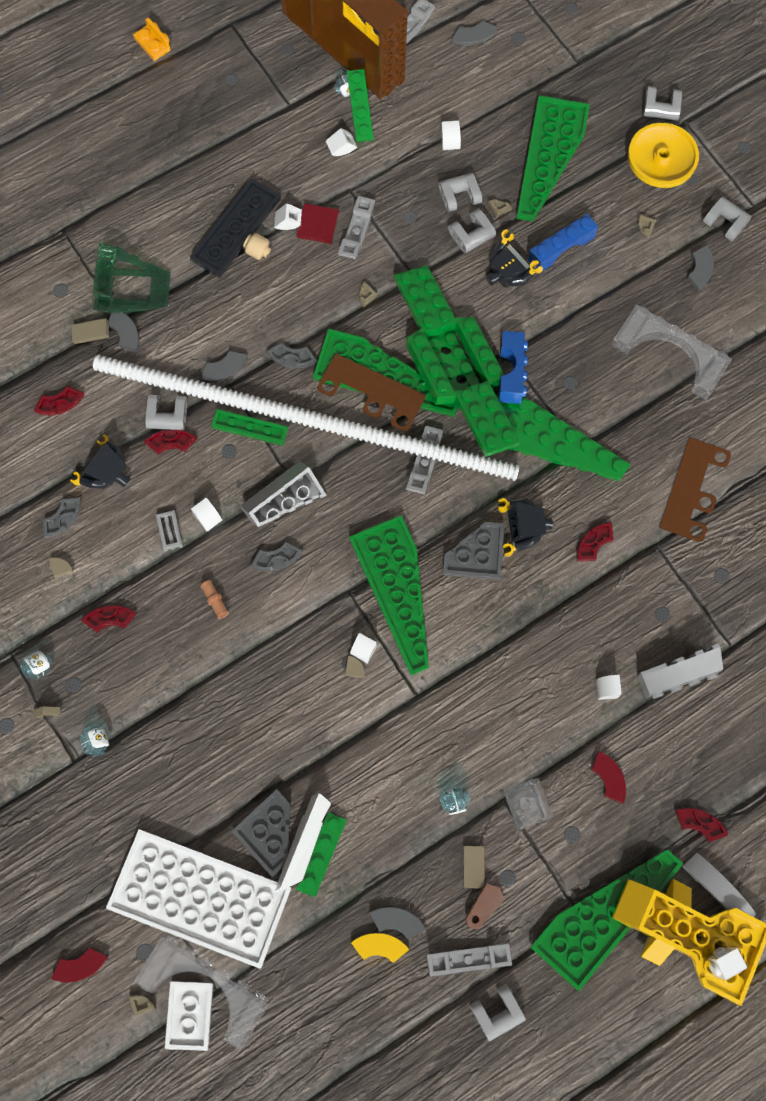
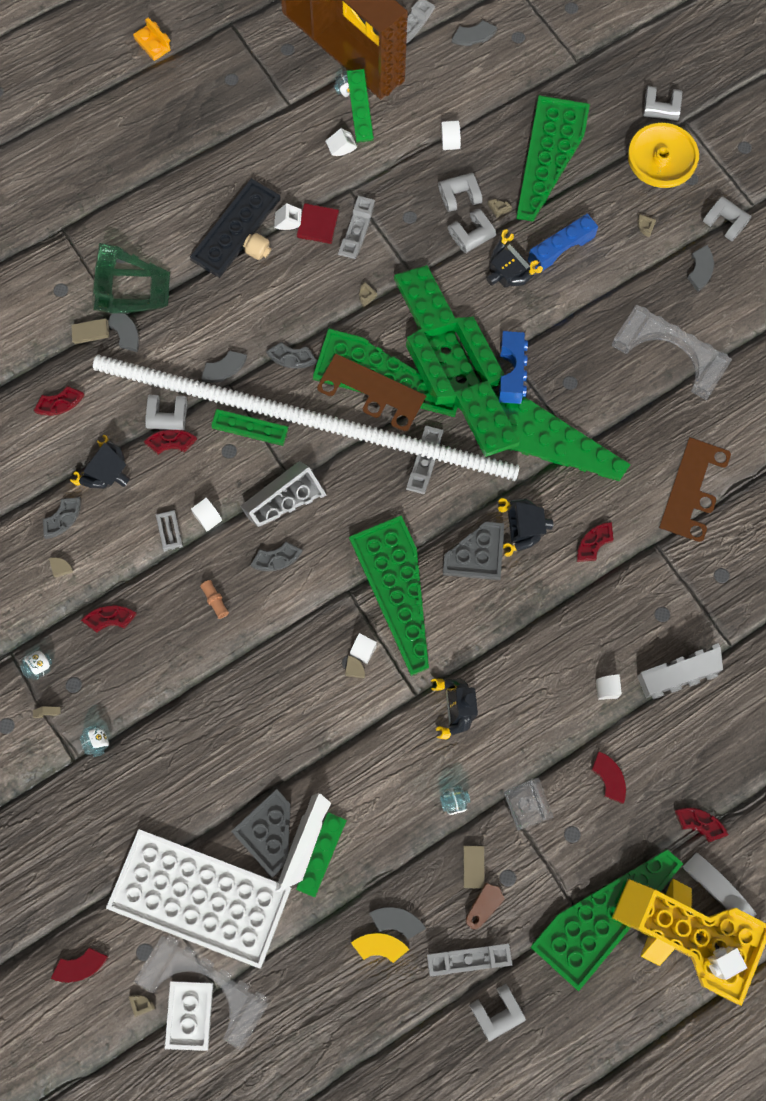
(460, 706): none -> black torso

